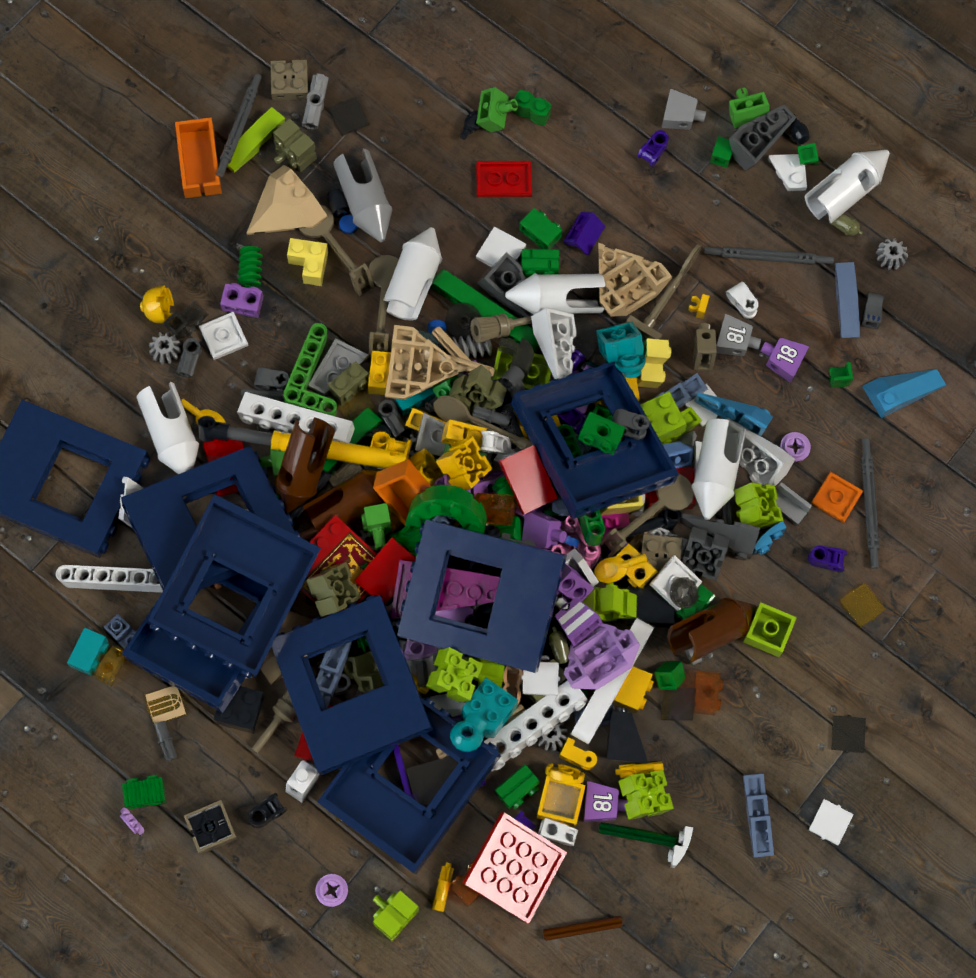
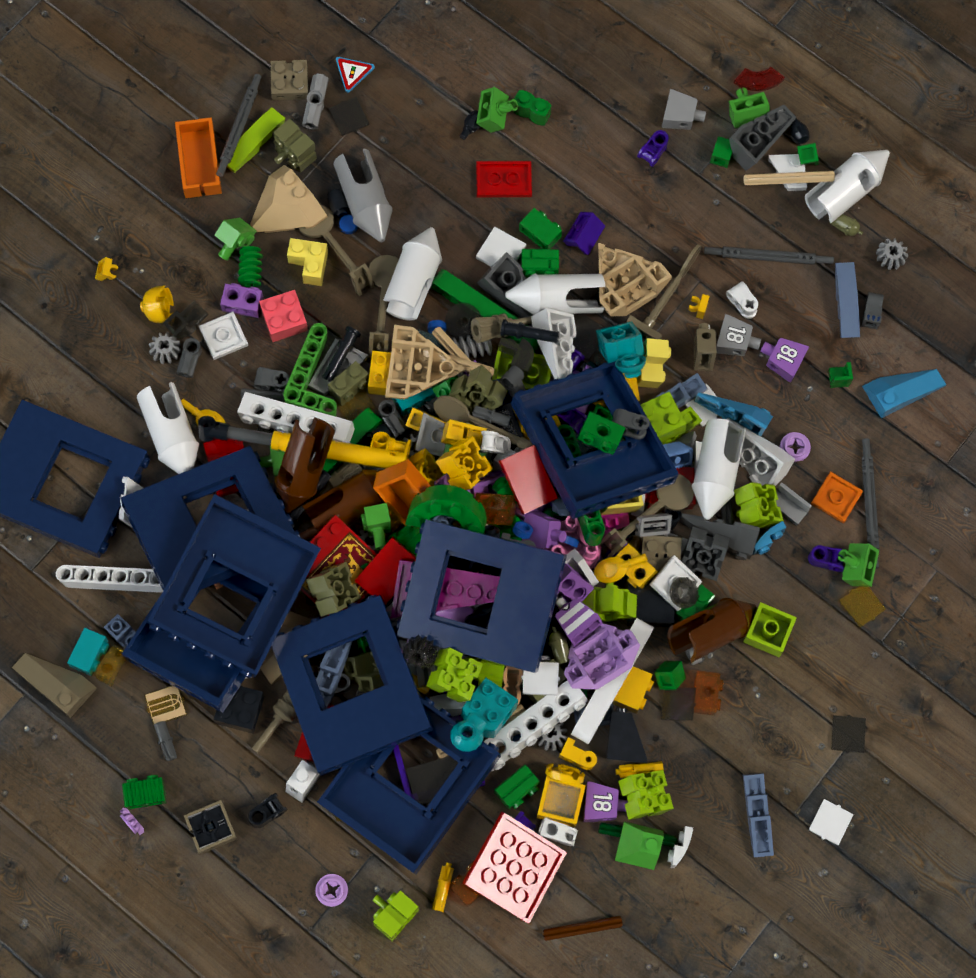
(59, 685): none -> dark tan wedge
(103, 269): none -> yellow tile
(234, 234): none -> bright green brick
(283, 316): none -> coral brick
(344, 346): none -> black pin
(353, 72): none -> piece
(420, 652): none -> clear smoke gear
(520, 331): none -> black pin
(522, 530): none -> blue tile
(639, 845): none -> bright green slope
(642, 533): none -> light grey tile
(759, 80): none -> clear red tile
(788, 178): none -> tan axle
(859, 564): none -> bright green brick

